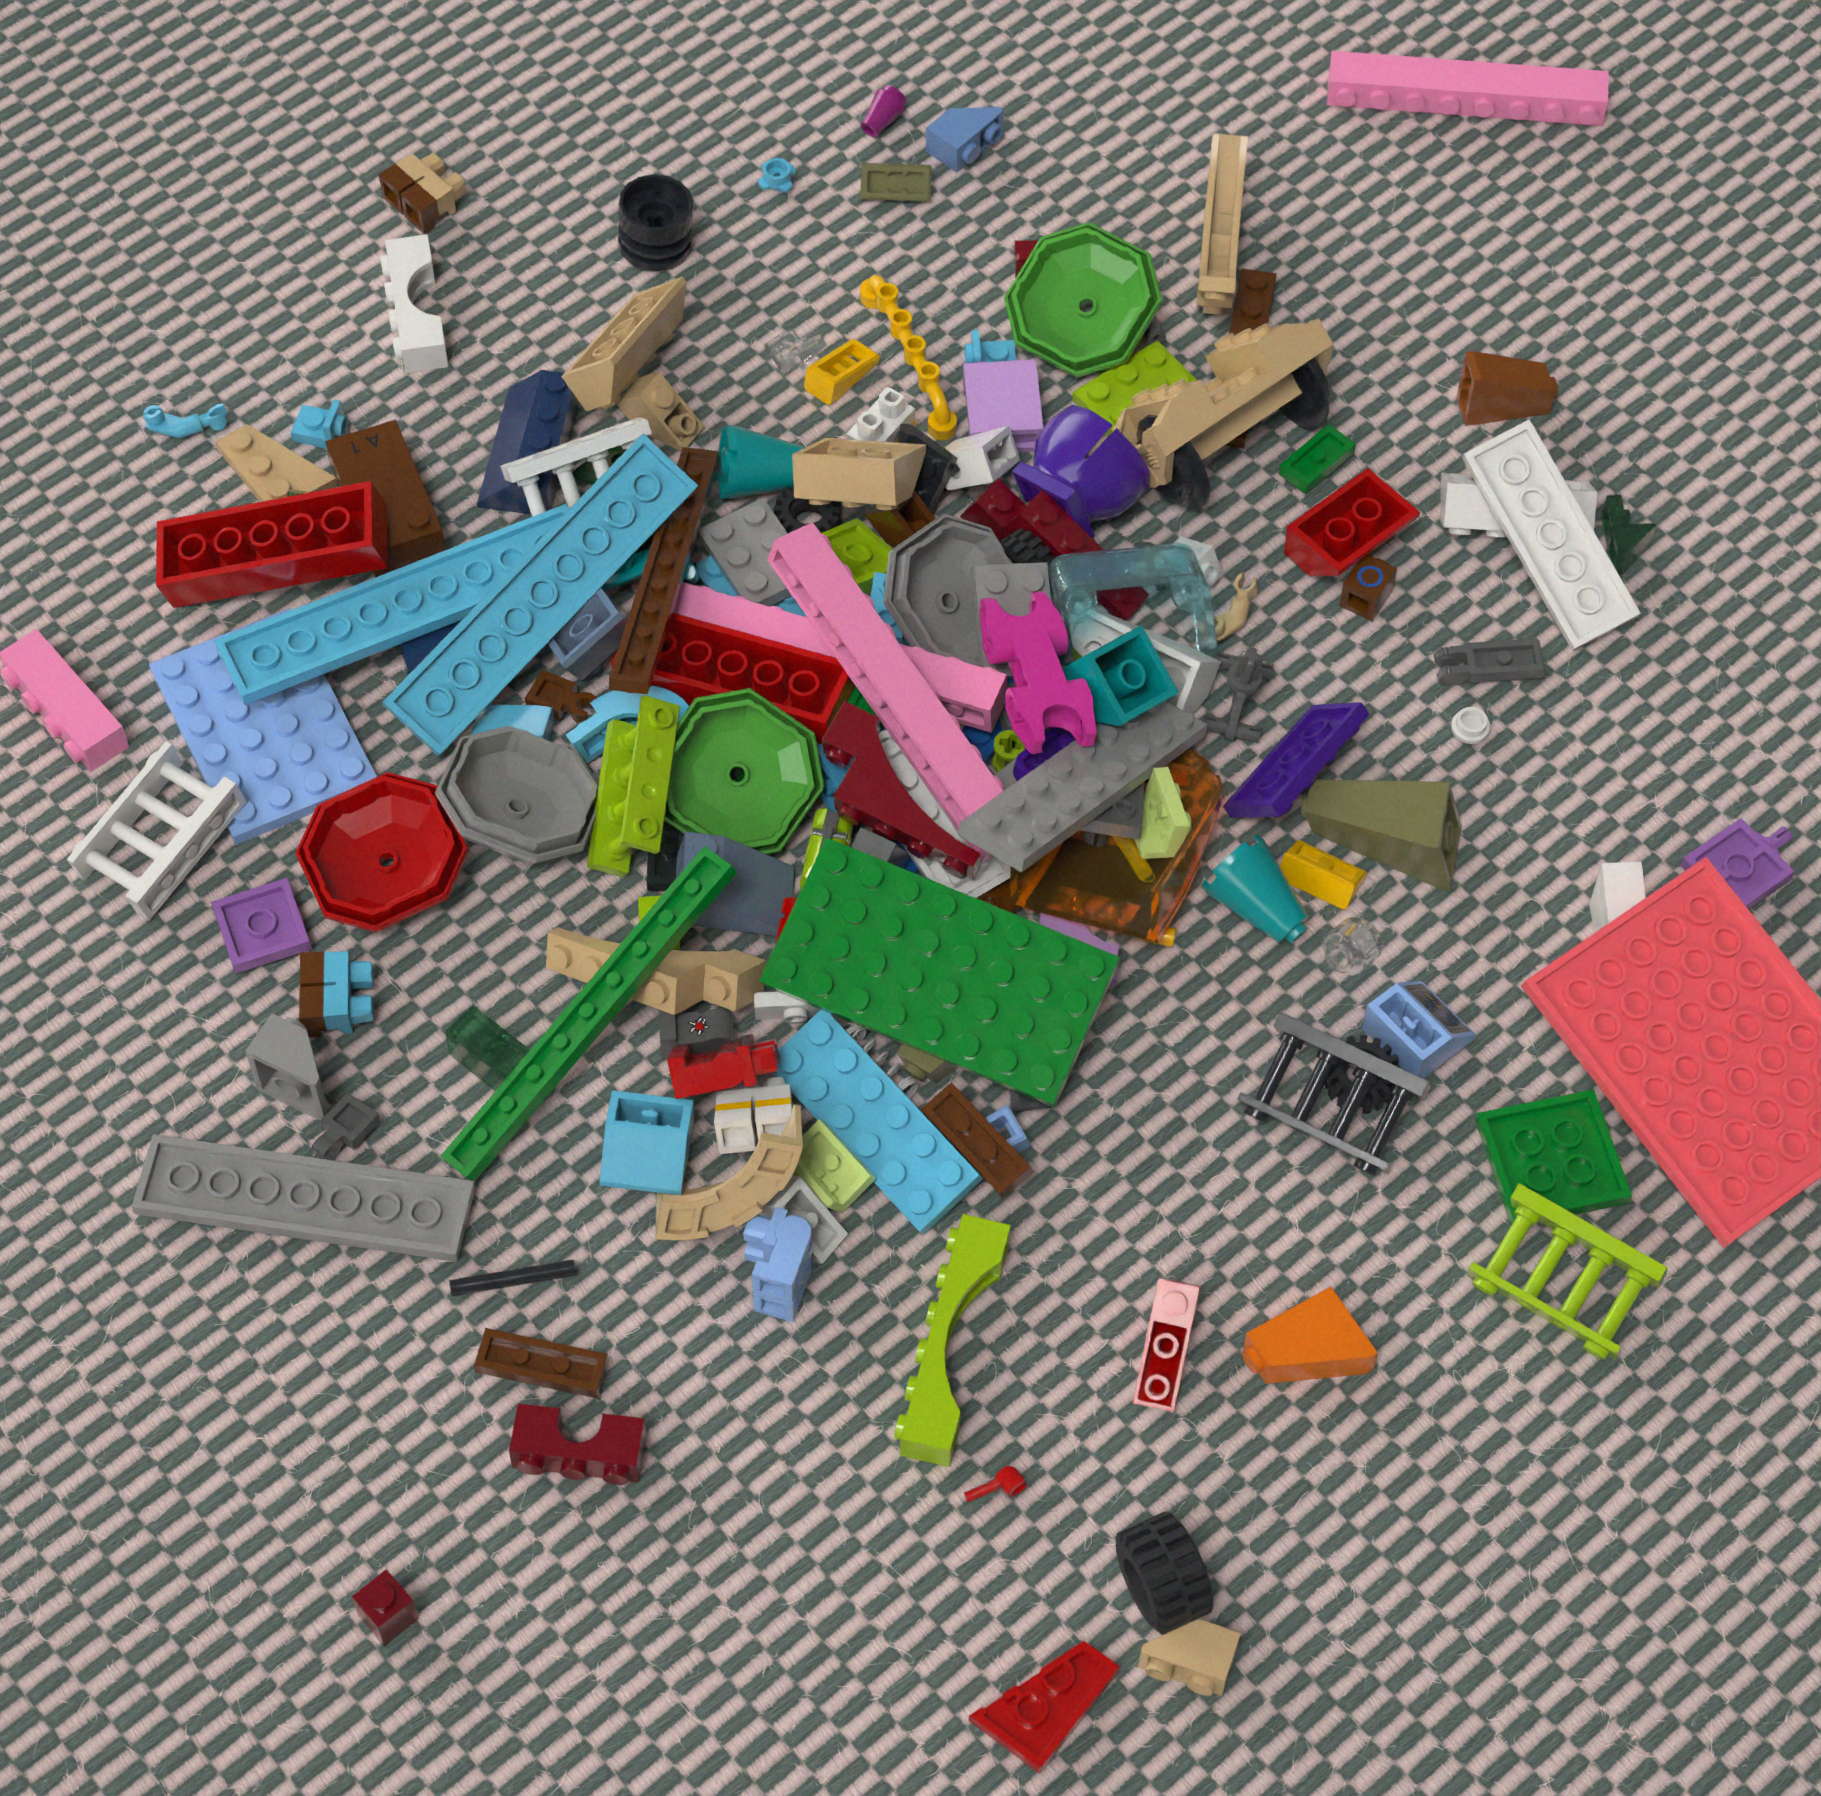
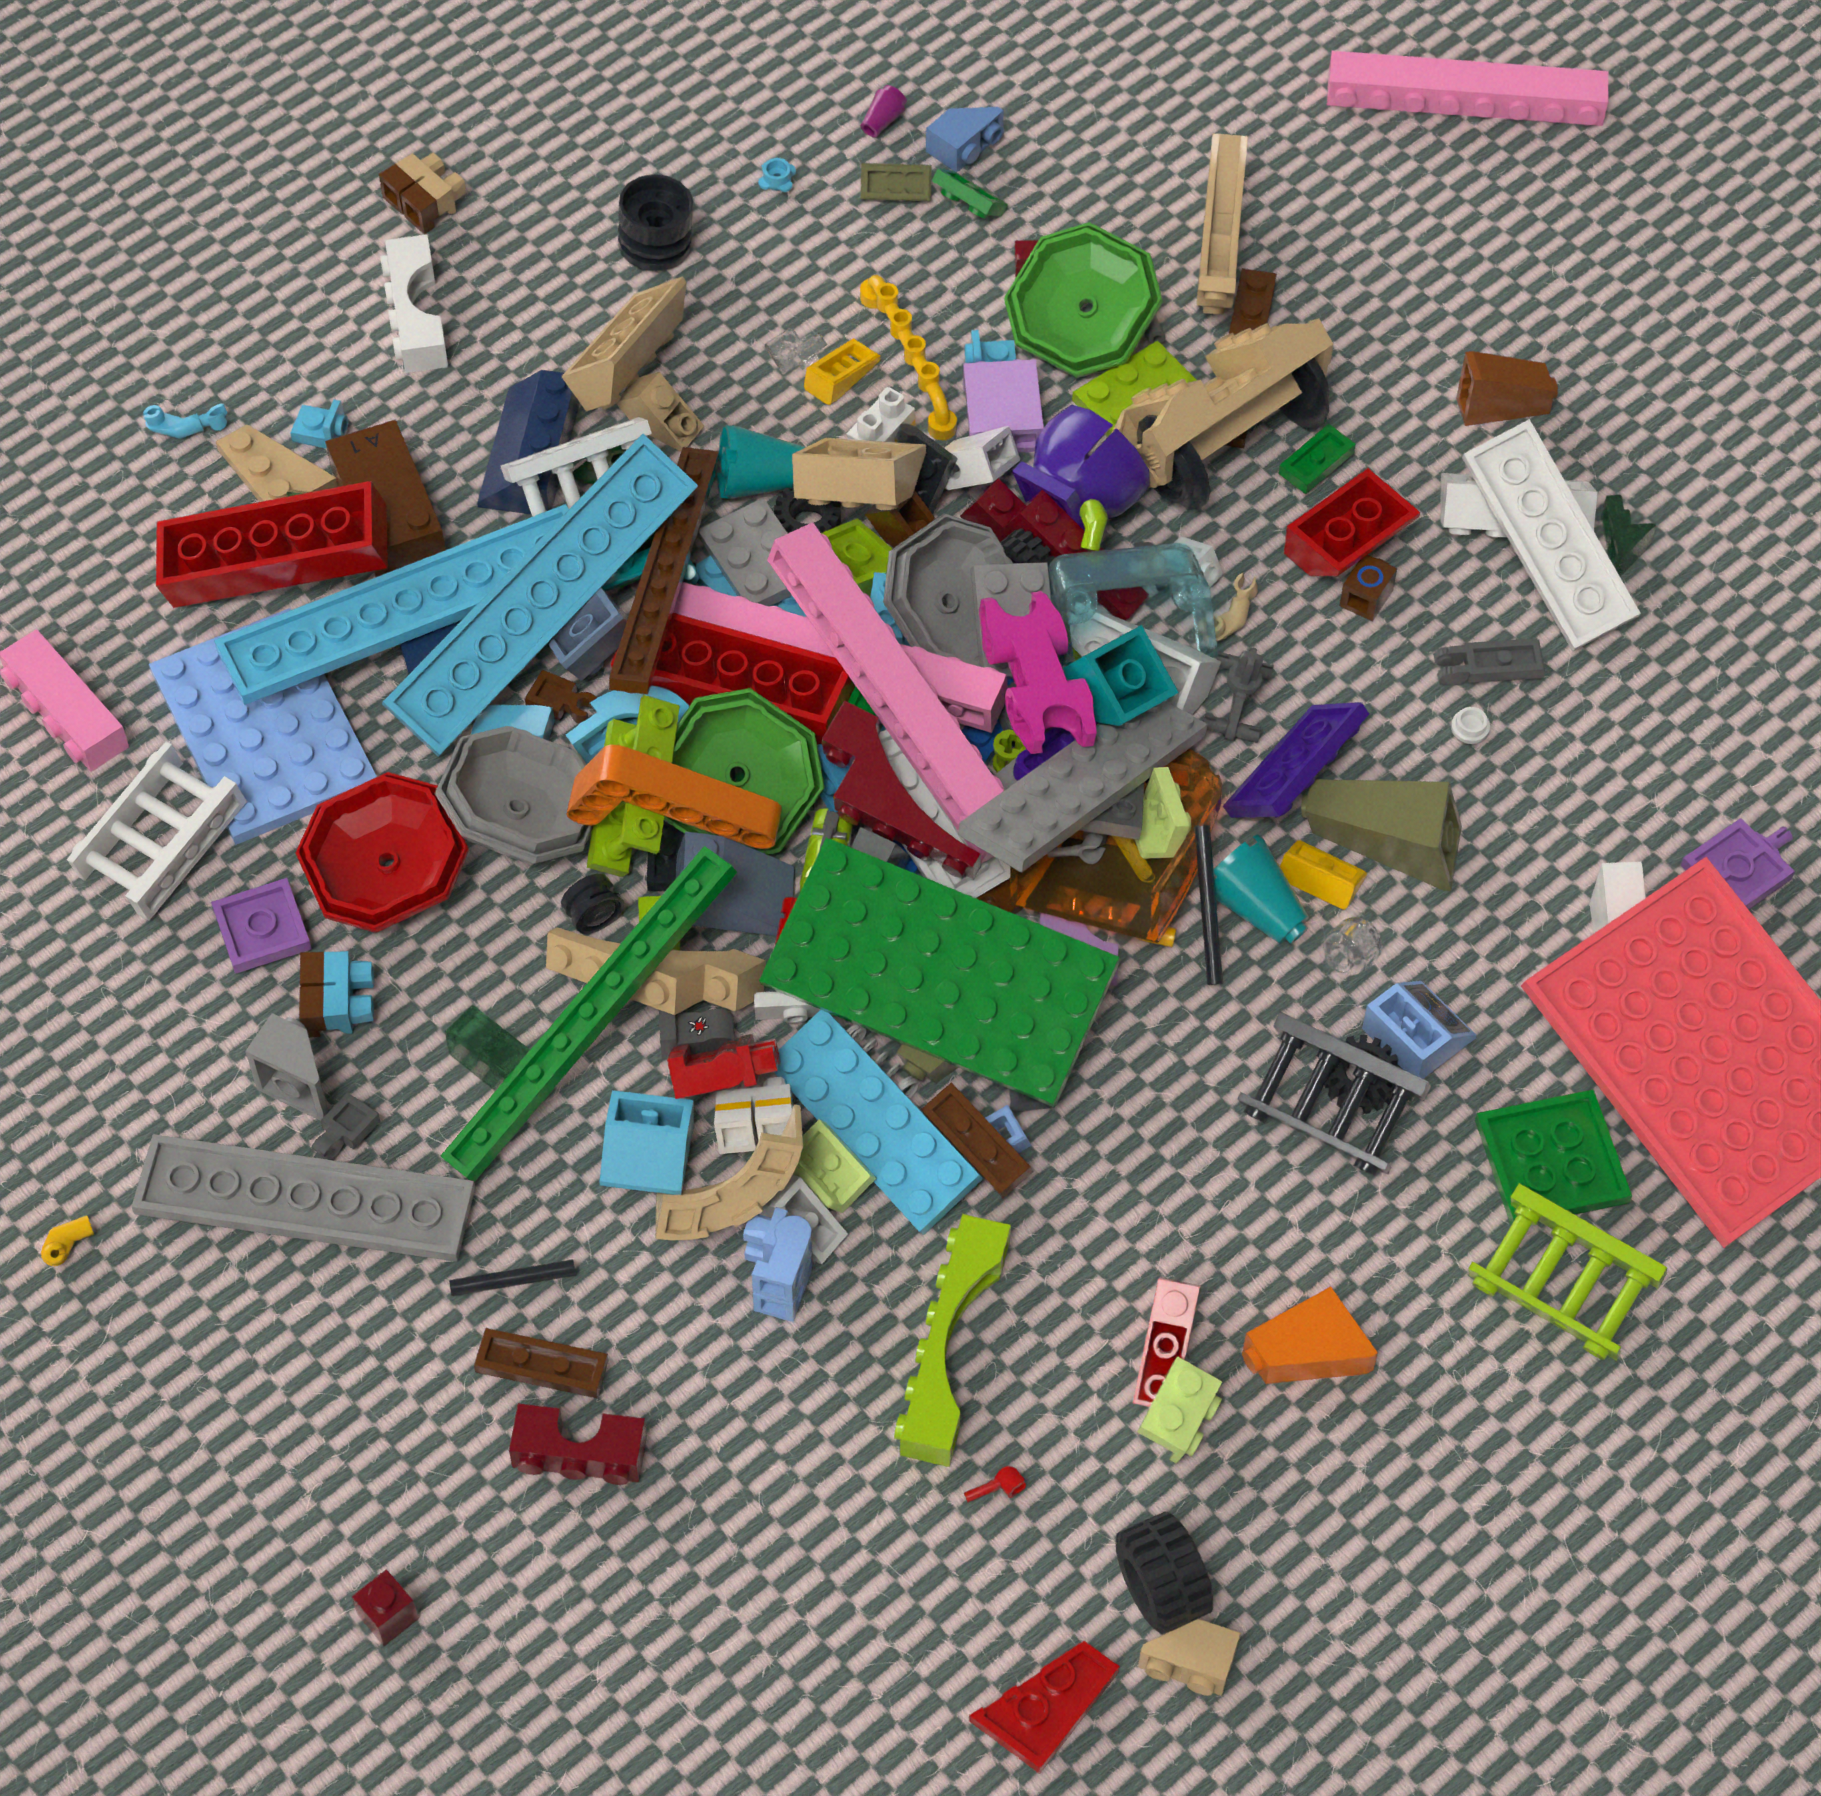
(62, 1238): none -> yellow arm
(592, 903): none -> black wheel
(674, 792): none -> orange beam
(979, 200): none -> green plate
(1087, 850): none -> light grey hand
(1094, 519): none -> lime arm
(1180, 1407): none -> yellowish green bracket
(1208, 905): none -> black bar

